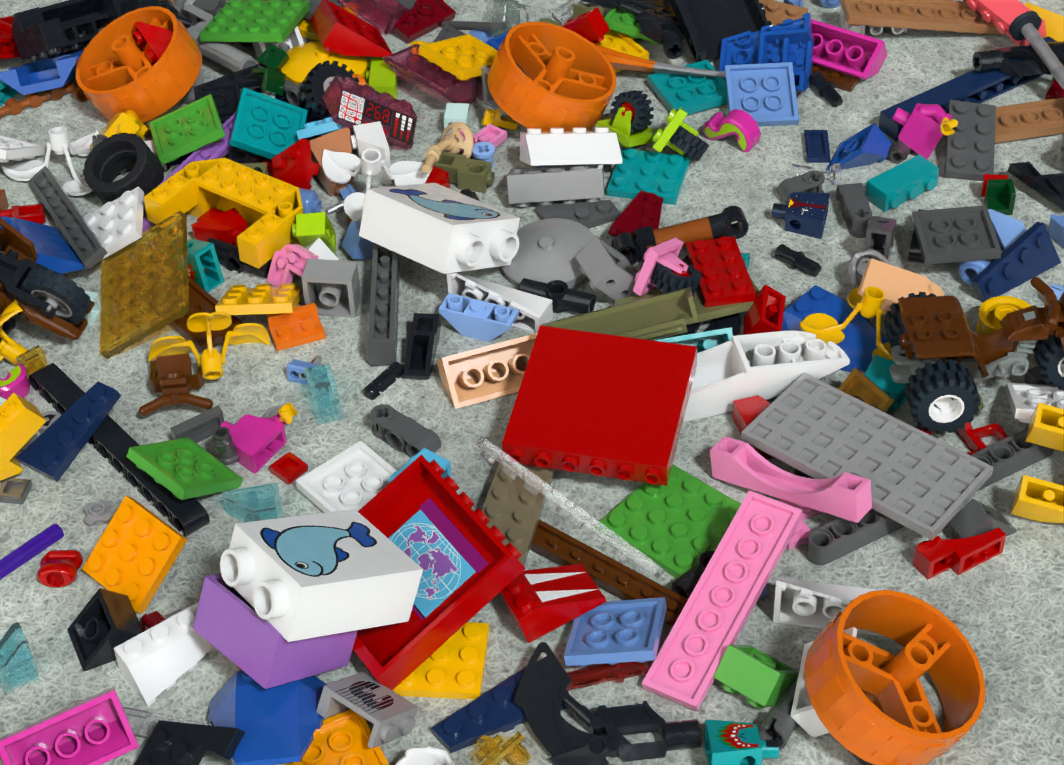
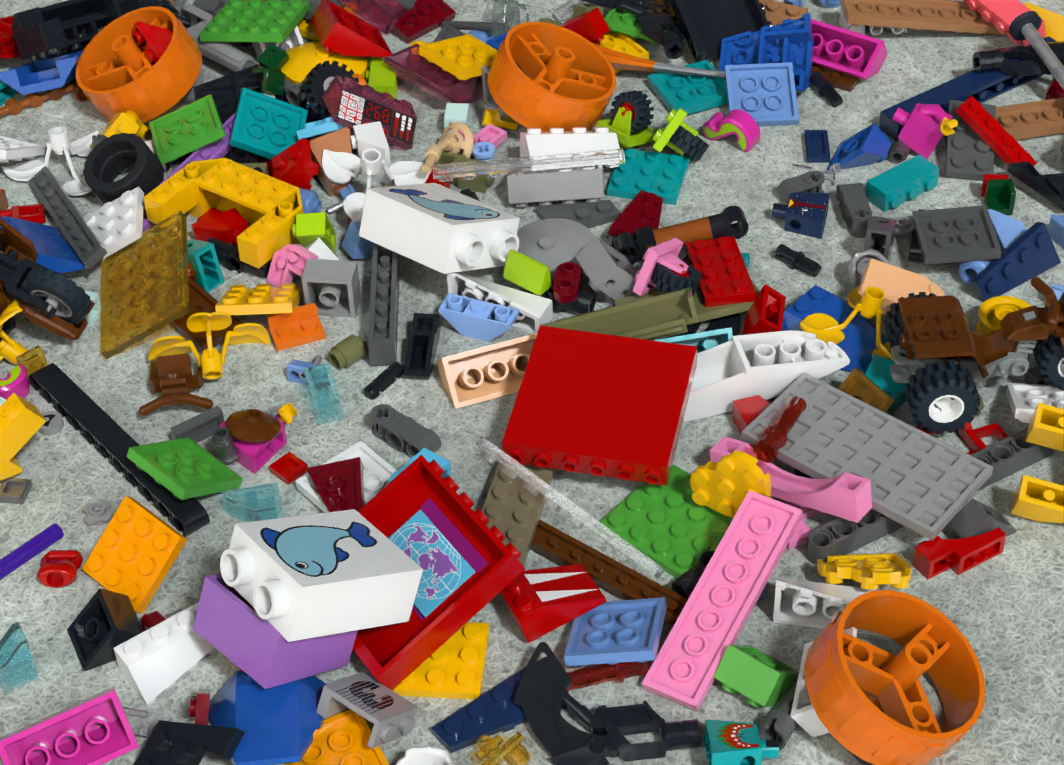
(64, 439): dark blue wing -> none
(200, 706): none -> dark red plate
(253, 425): none -> reddish brown dish
(340, 484): none -> dark red wing
(347, 352): none -> olive brick
(527, 273): none -> lime slope
(538, 164): none -> clear plate
(566, 282): none -> dark red plate
(727, 482): none -> yellow plate
(776, 435): none -> clear red pin
(866, 569): none -> yellow plate
(904, 227): none -> light grey plate
(993, 133): none -> red plate

